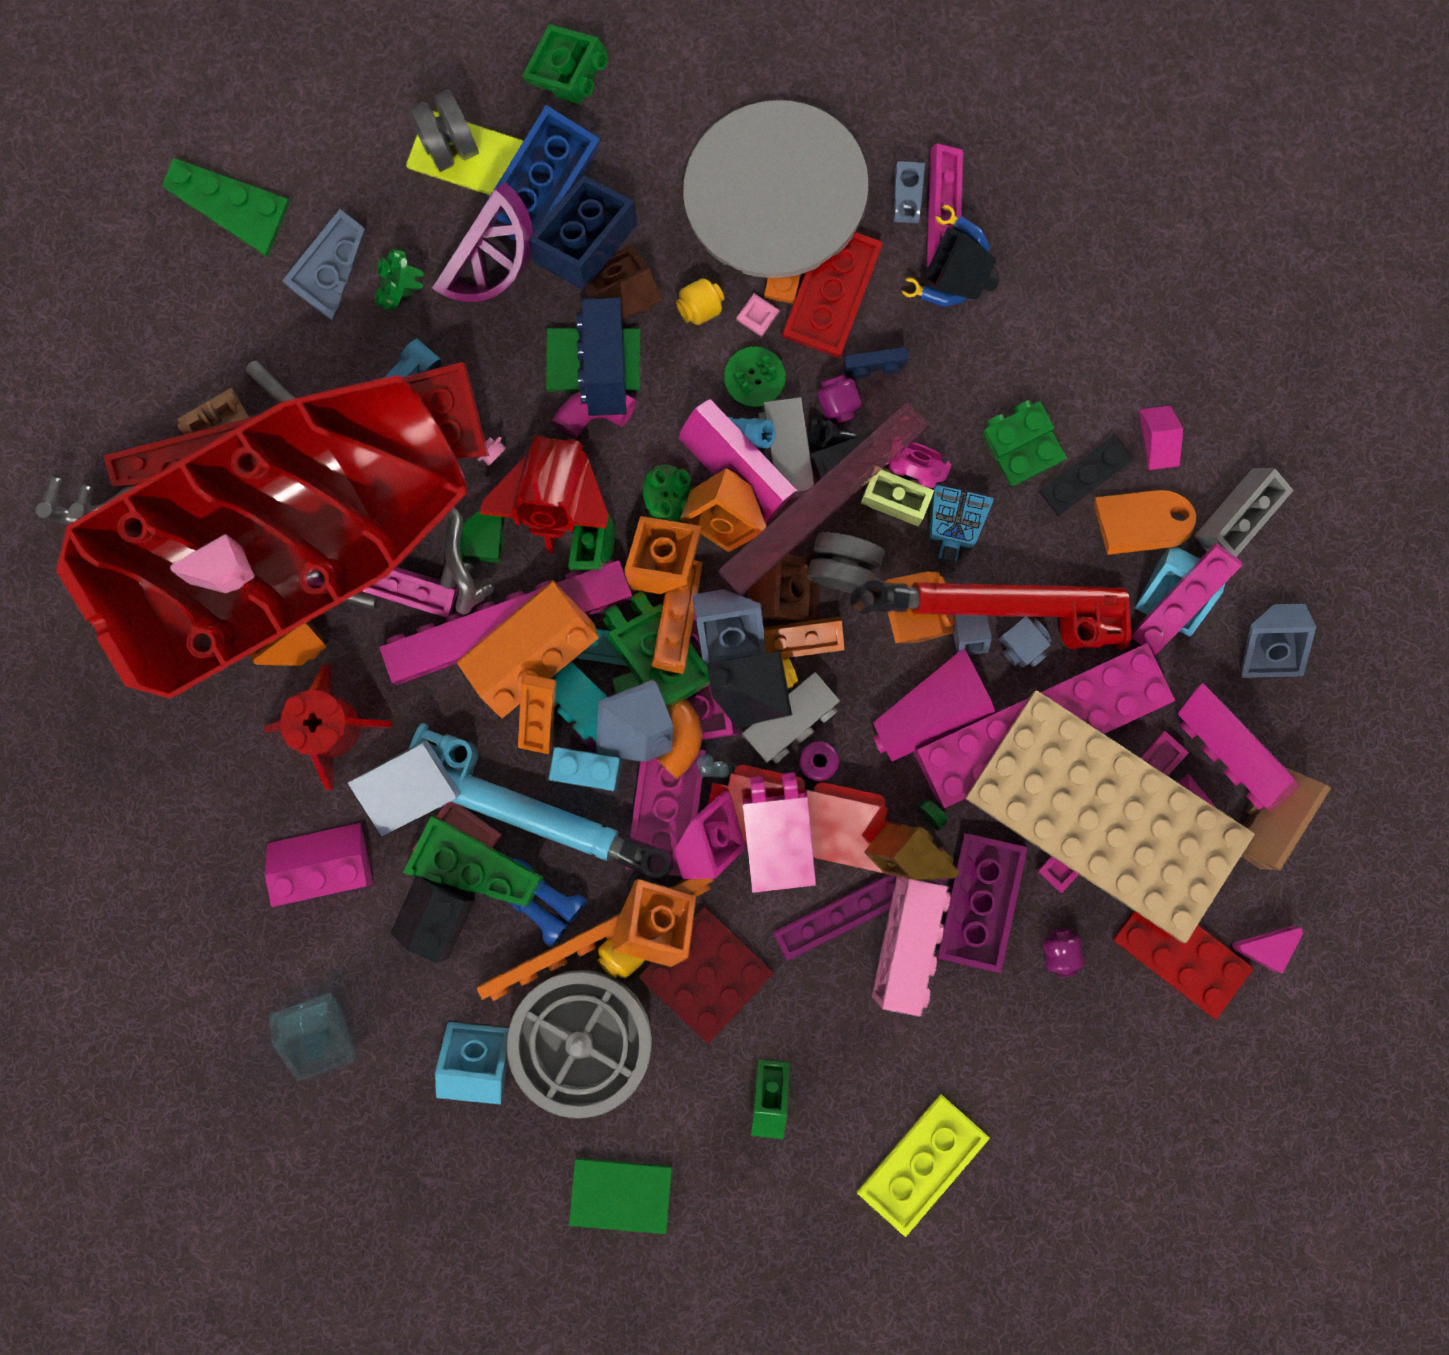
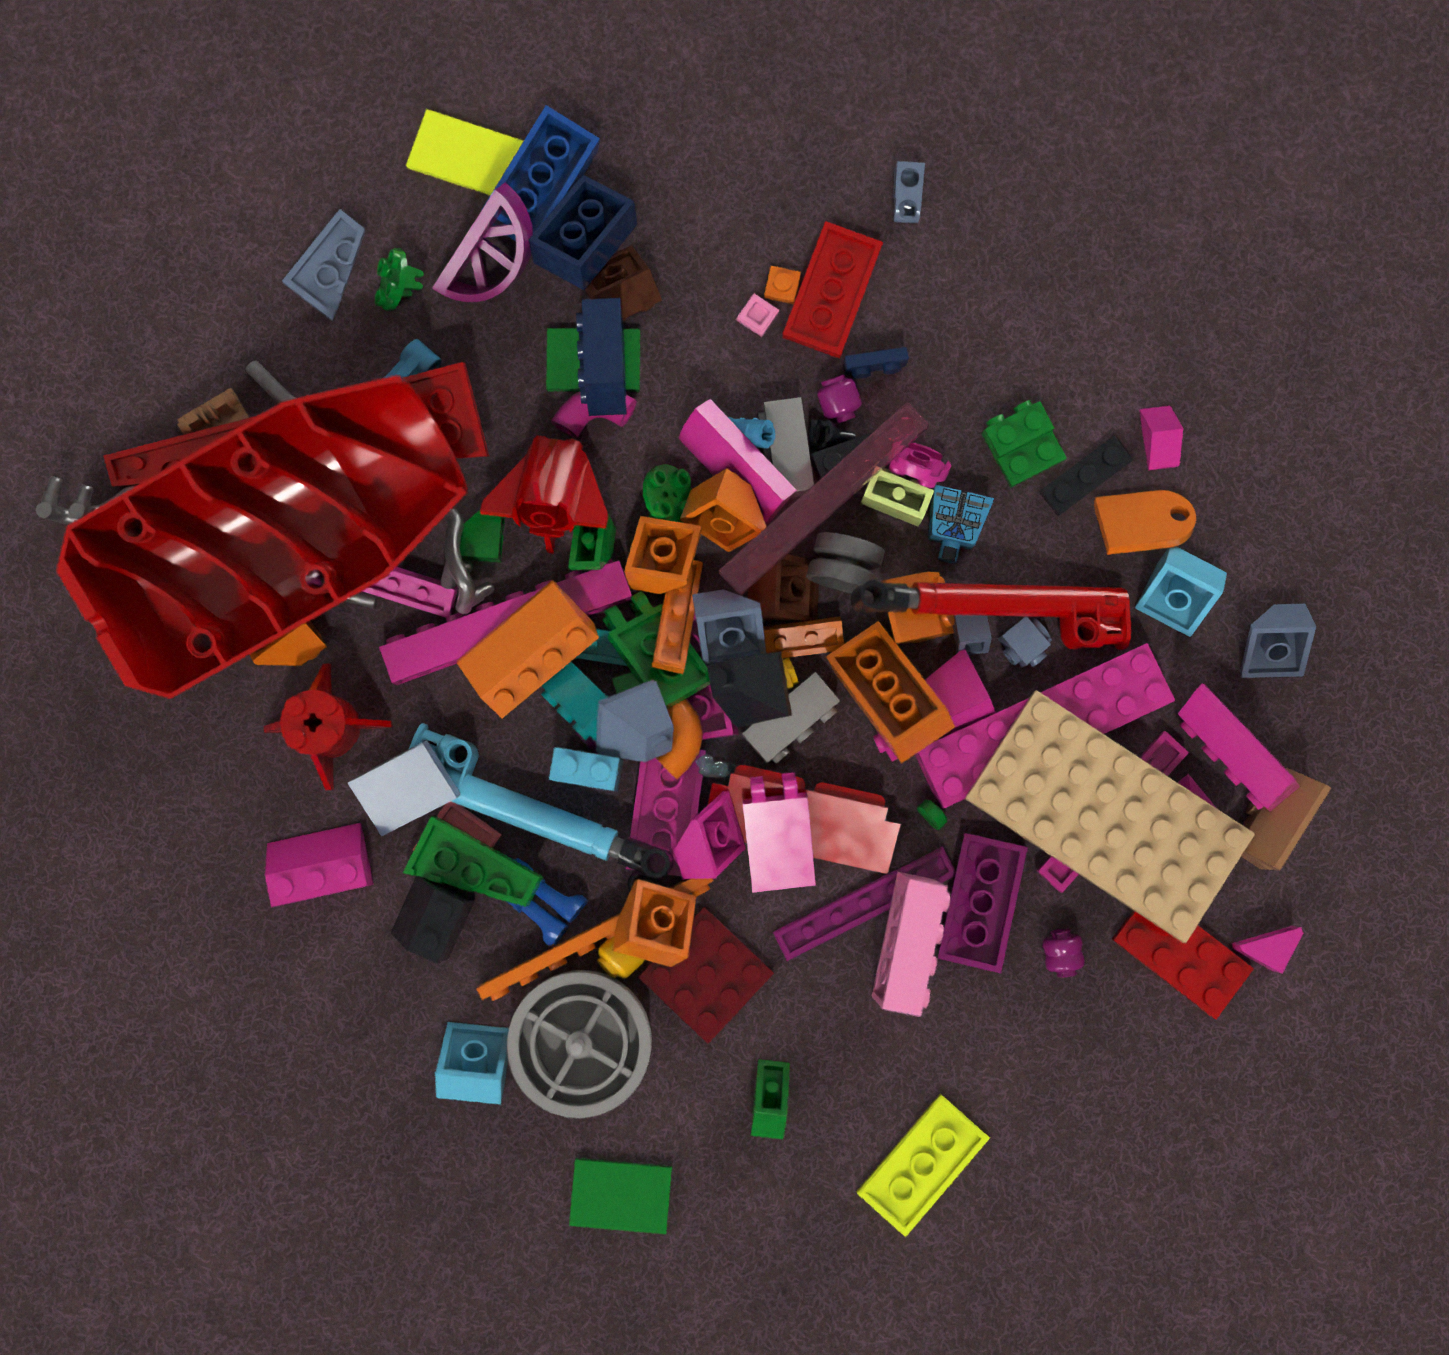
(216, 566): bright pink slope -> none
(236, 206): green wing -> none
(312, 1037): clear light blue slope -> none
(441, 132): flat silver wheel -> none
(494, 448): bright pink plate -> none
(536, 713): orange plate -> none
(566, 63): green plate -> none
(700, 301): yellow head -> none
(741, 383): green plate -> none
(776, 188): light grey tile -> none
(830, 758): magenta piece -> none
(890, 692): none -> orange brick
(910, 854): pearl gold slope -> none
(944, 189): dark pink plate -> none
(959, 265): black torso -> none
(1186, 598): dark pink plate -> none
(1245, 510): light grey brick -> none

